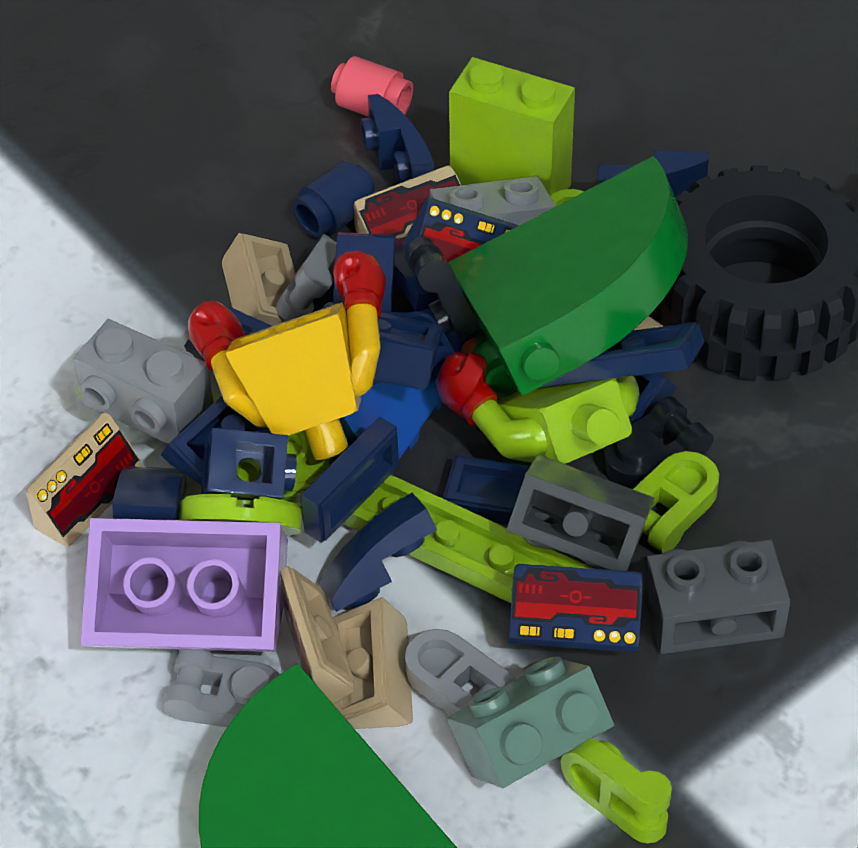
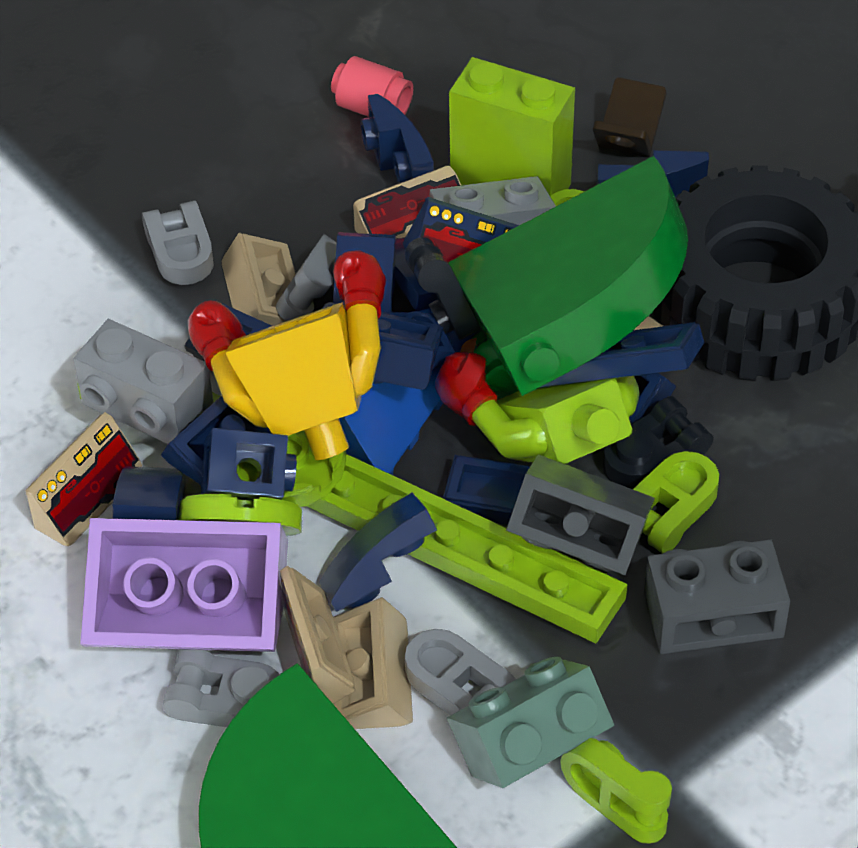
(179, 243): none -> light grey plate
(328, 200): dark blue brick -> none
(350, 480): dark blue tile -> none
(576, 608): slope -> none
(631, 117): none -> dark brown bracket

